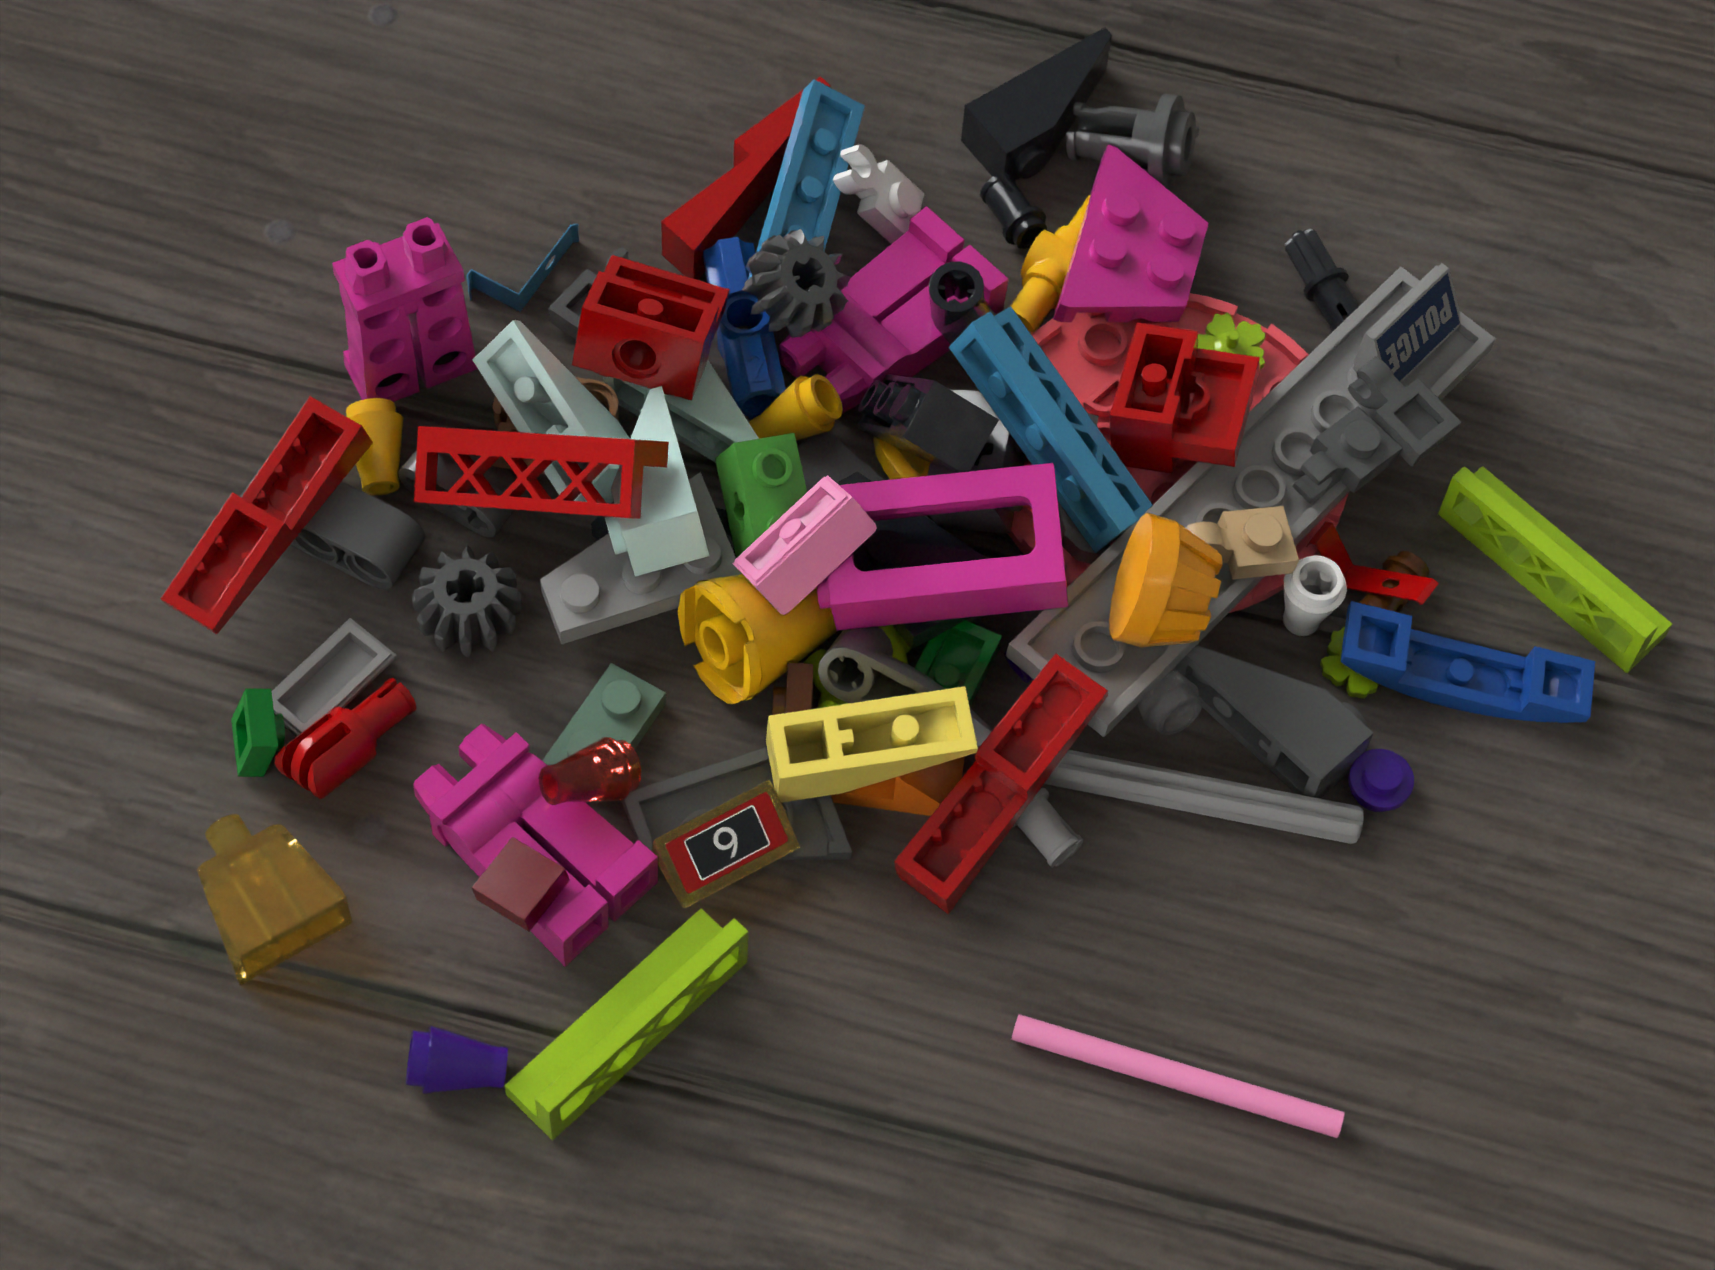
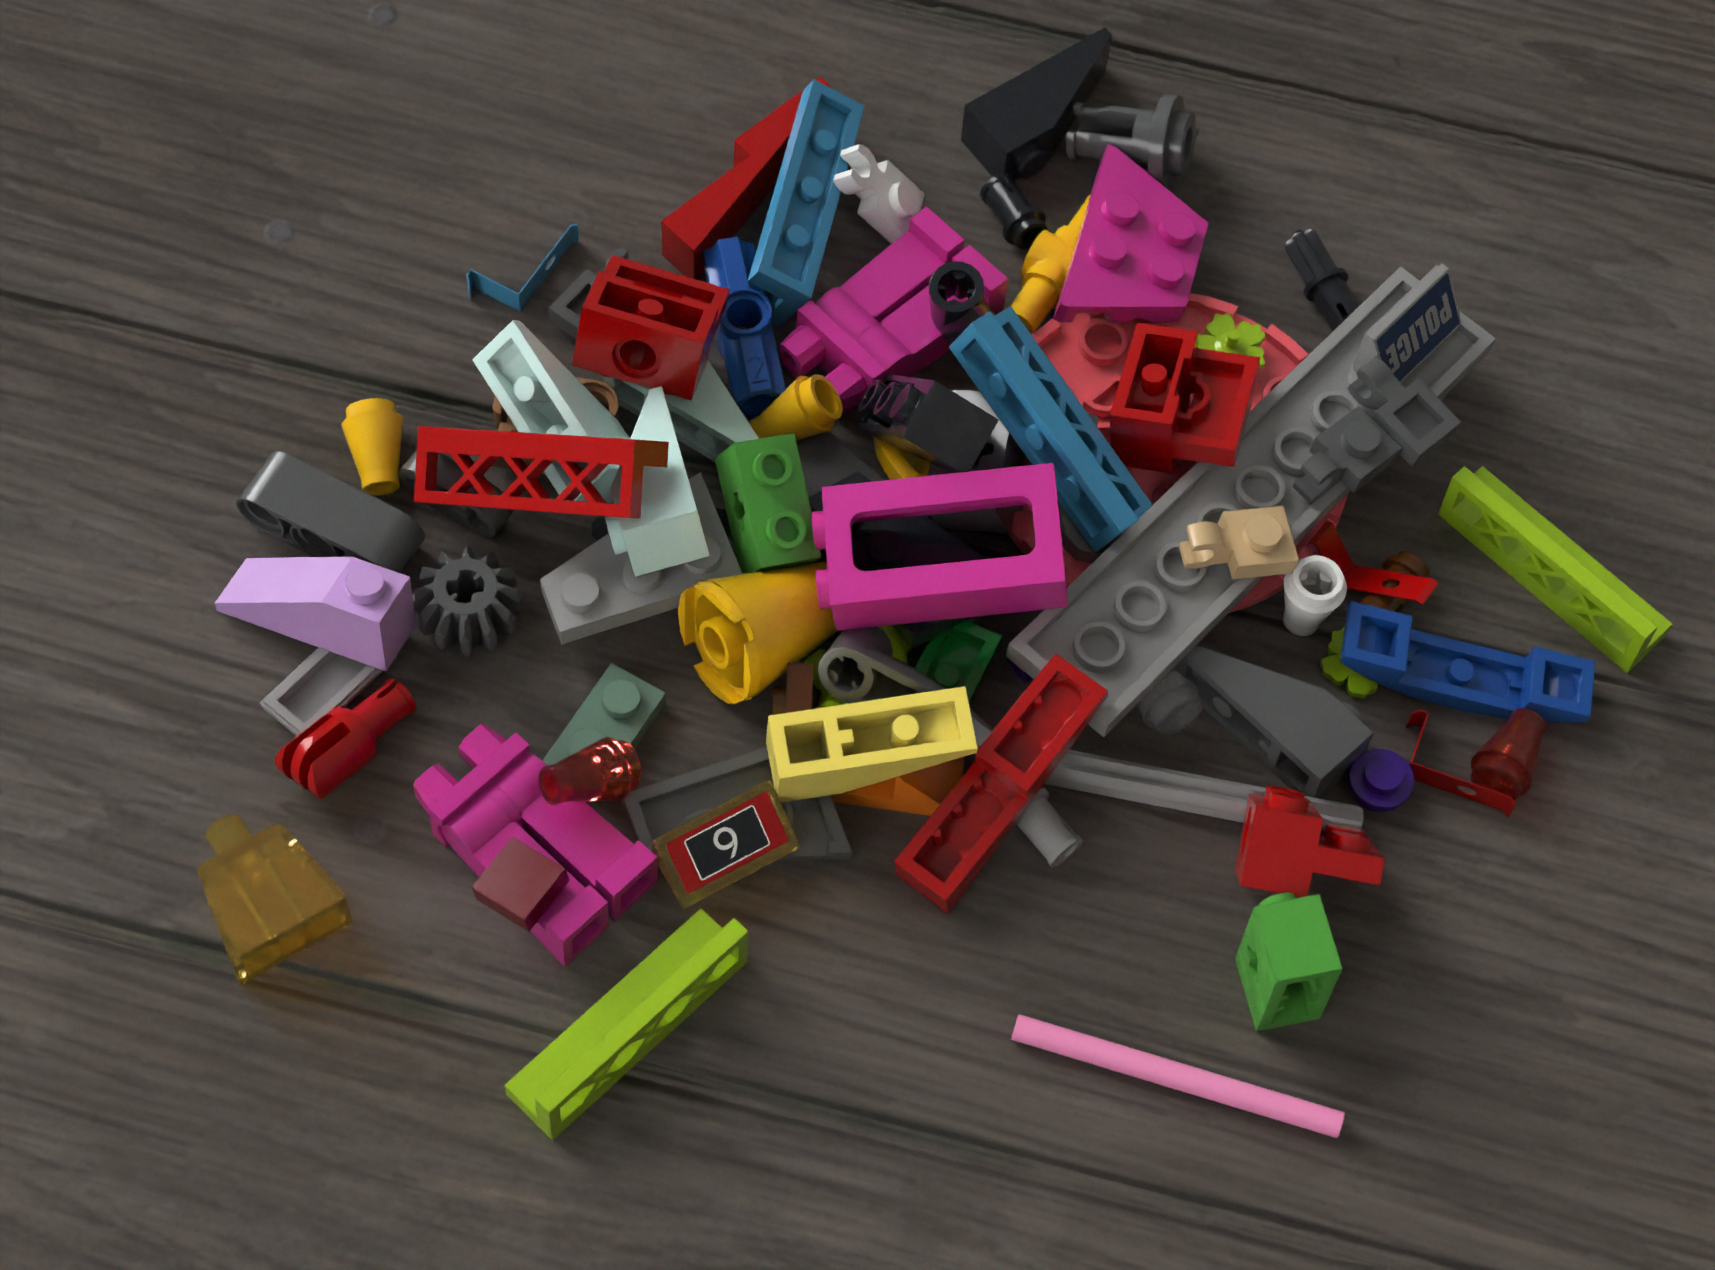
(256, 732): green plate -> none
(272, 512): red slope -> none
(326, 603): none -> lavender slope
(404, 312): dark pink hips -> none
(453, 1062): dark purple cone -> none
(802, 305): dark grey gear -> none
(805, 545): bright pink slope -> none
(1163, 585): light orange piece -> none
(1285, 845): none -> red brick
(1287, 961): none -> bright green brick
(1450, 783): none -> red piece
(1510, 755): none -> clear red cone

